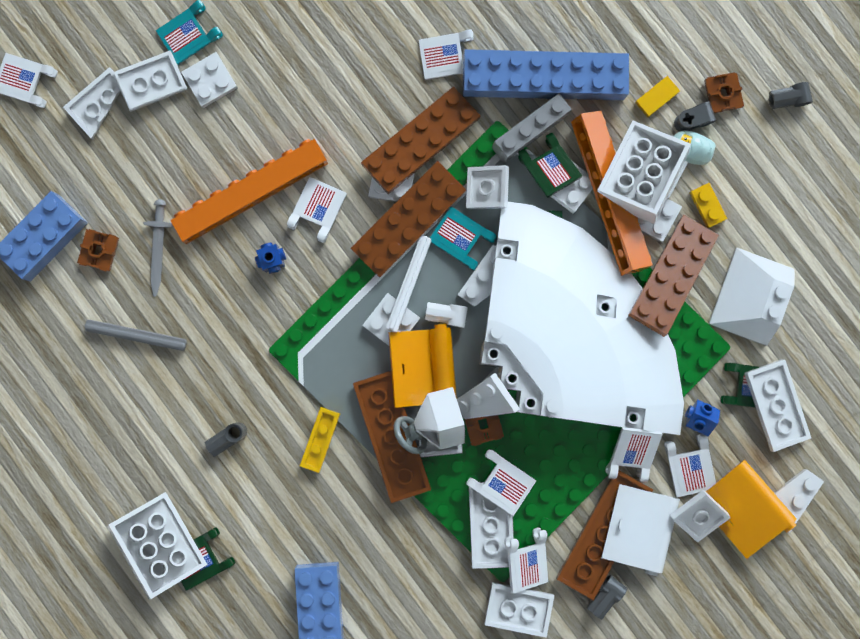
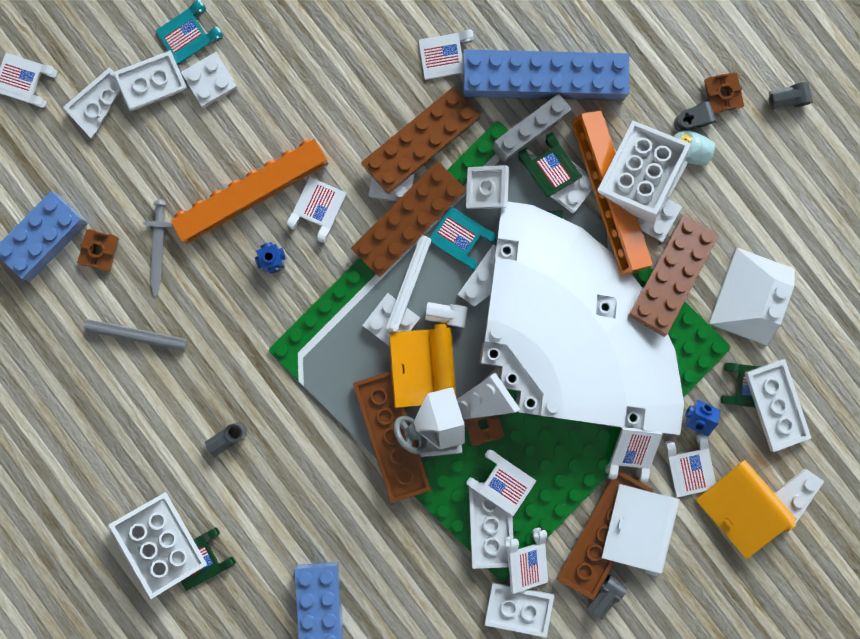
(320, 439): yellow plate -> none
(657, 96): yellow tile -> none
(700, 516): white plate -> none
(708, 205): yellow plate -> none

